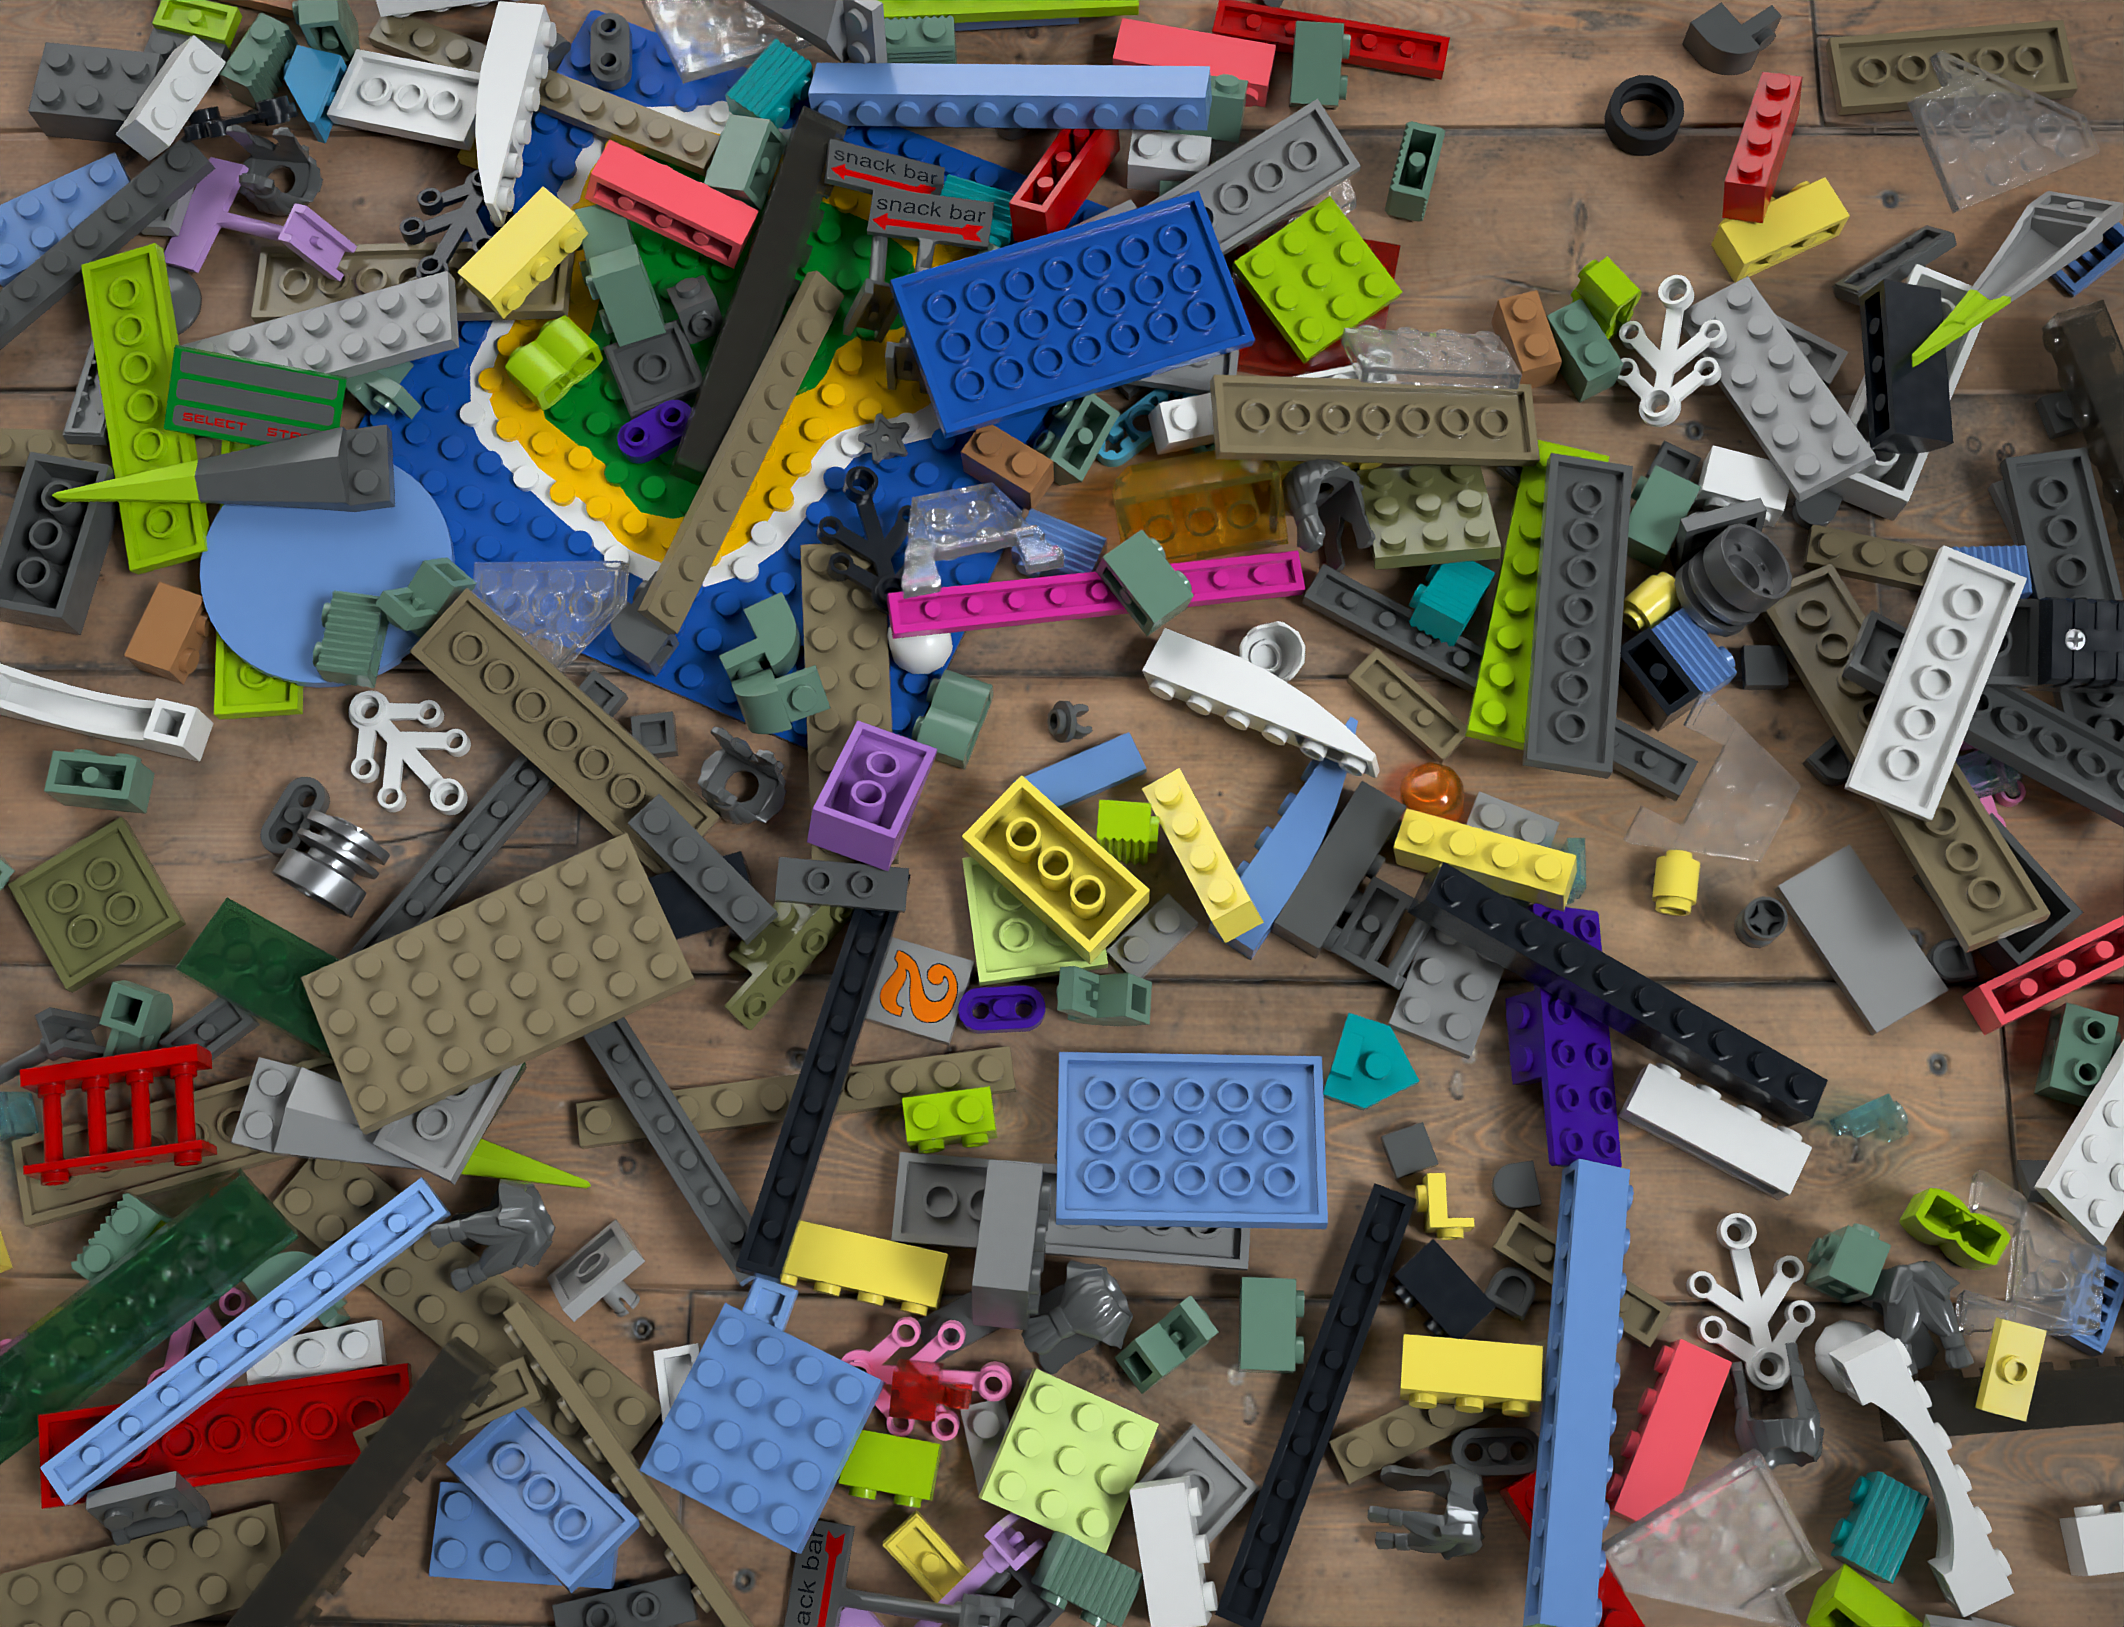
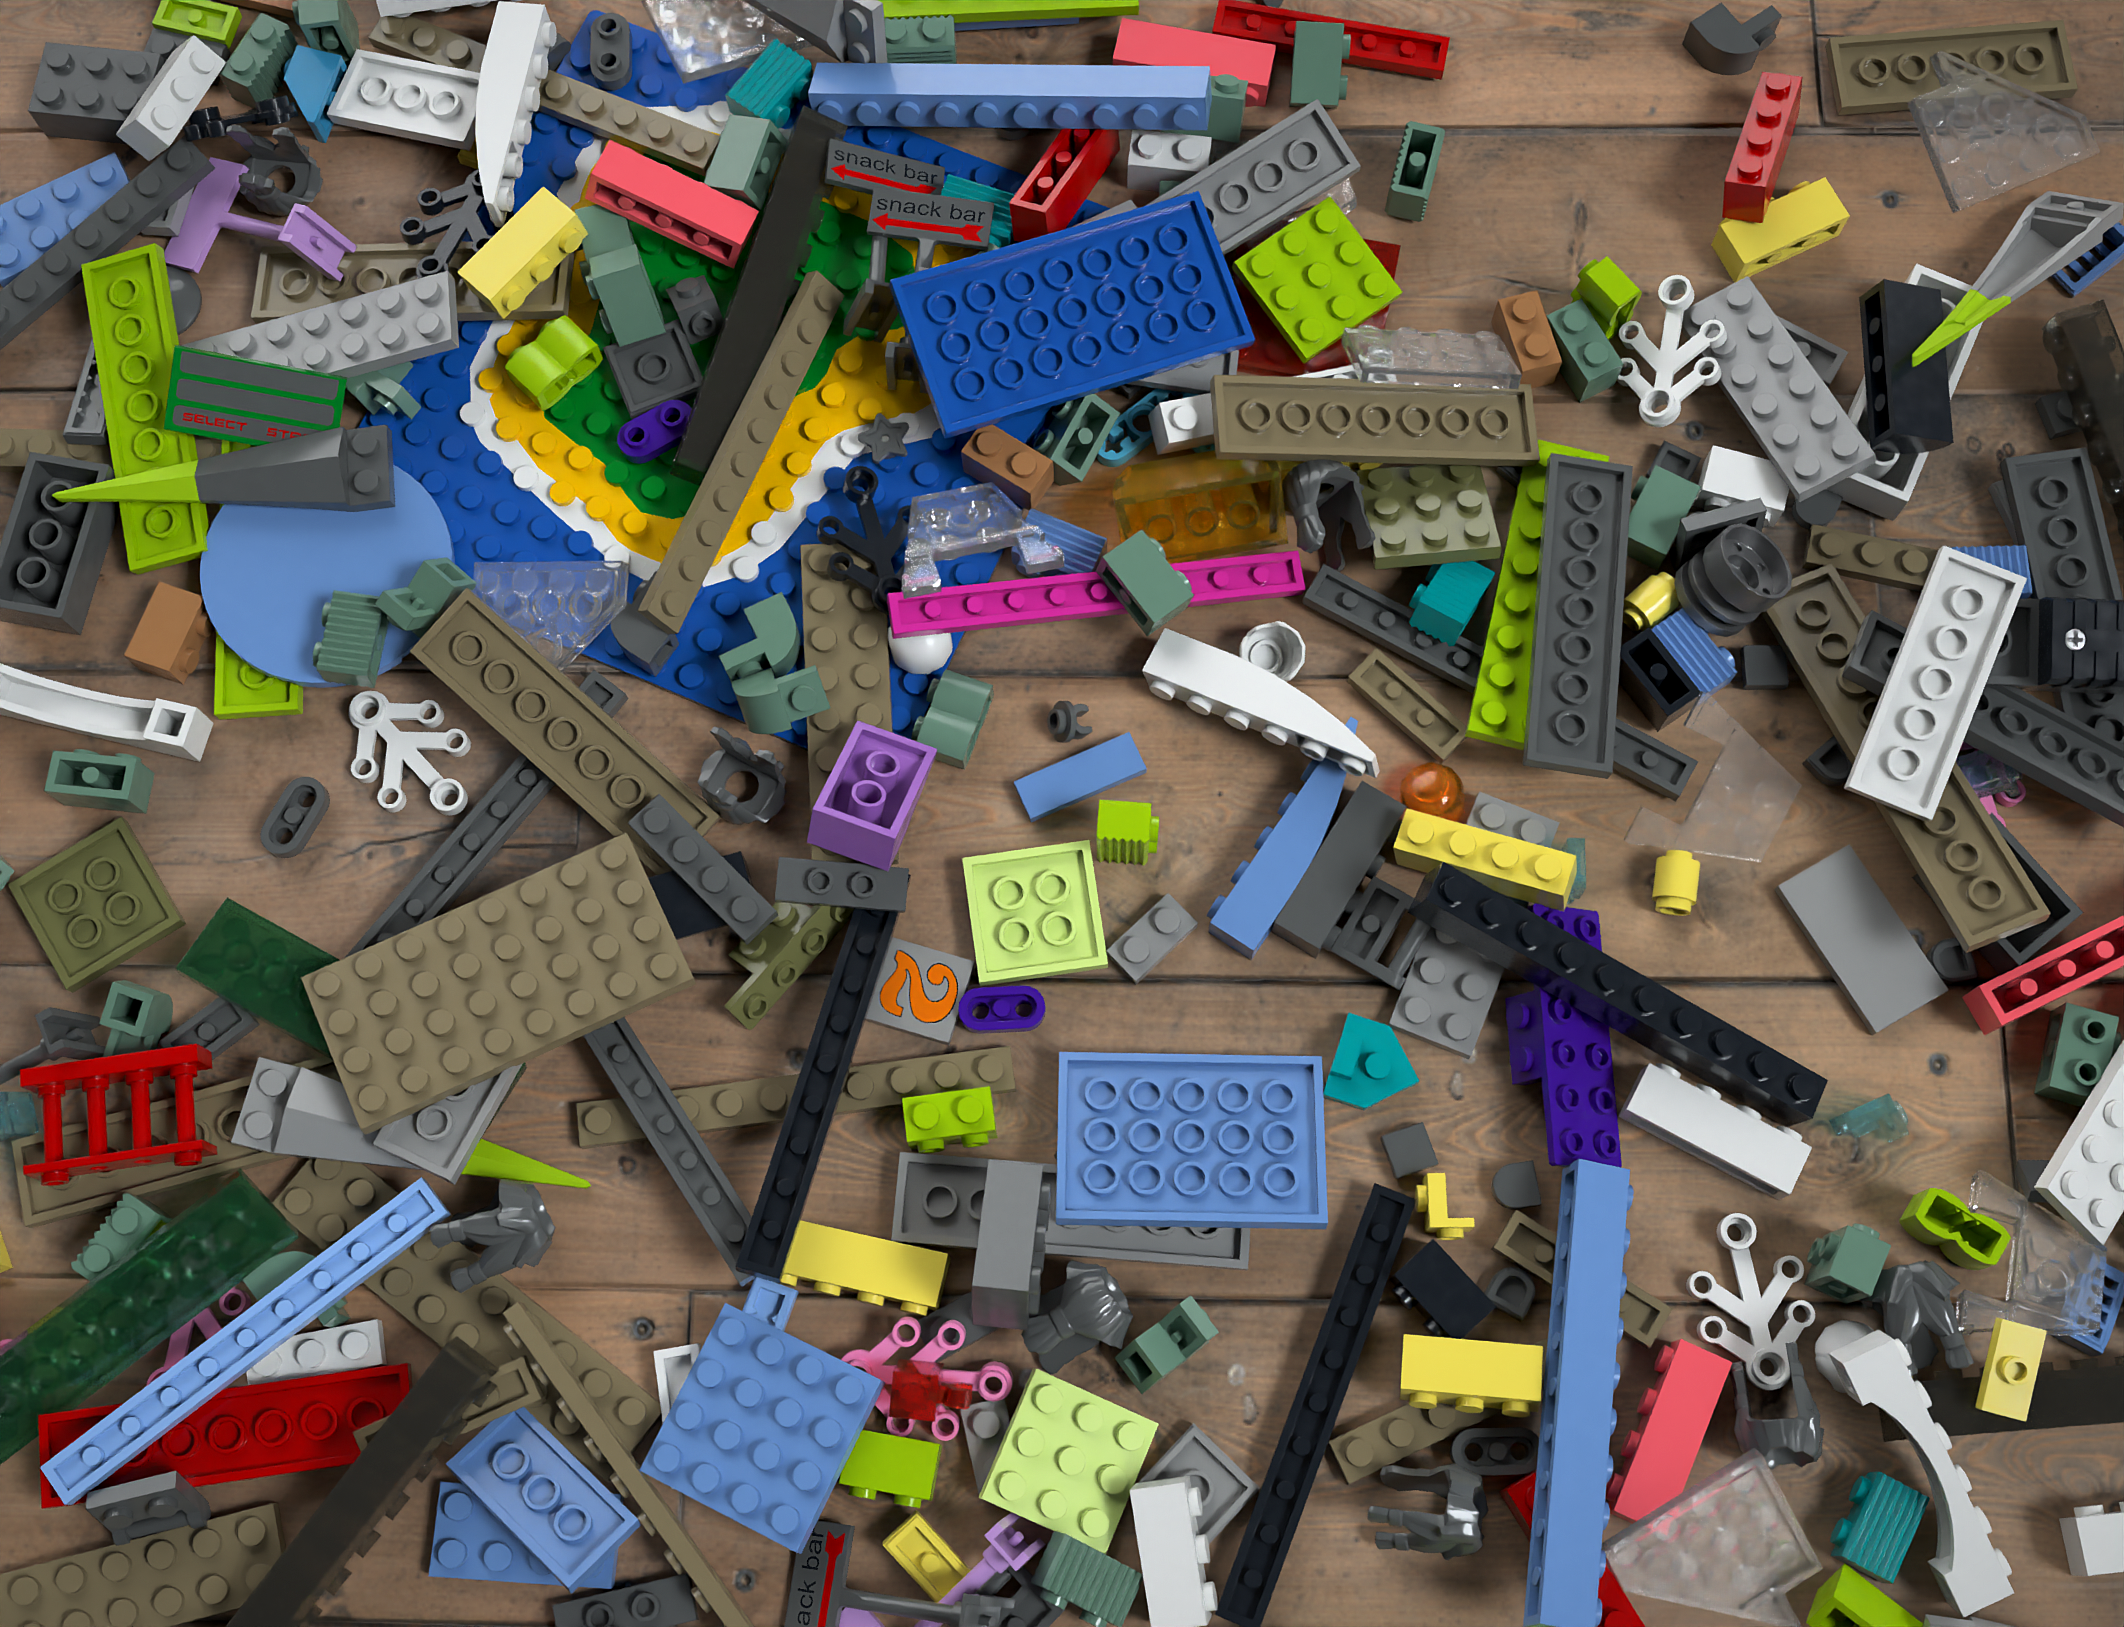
(331, 863): flat silver wheel -> none
(598, 1273): light grey tile -> none
(656, 733): dark grey plate -> none
(1055, 869): light yellow brick -> none
(1104, 998): sand green brick -> none
(1202, 856): light yellow brick -> none
(1269, 1325): sand green brick -> none
(1652, 90): black tyre -> none
(1767, 916): dark grey wheel -> none
(1896, 262): dark grey plate -> none

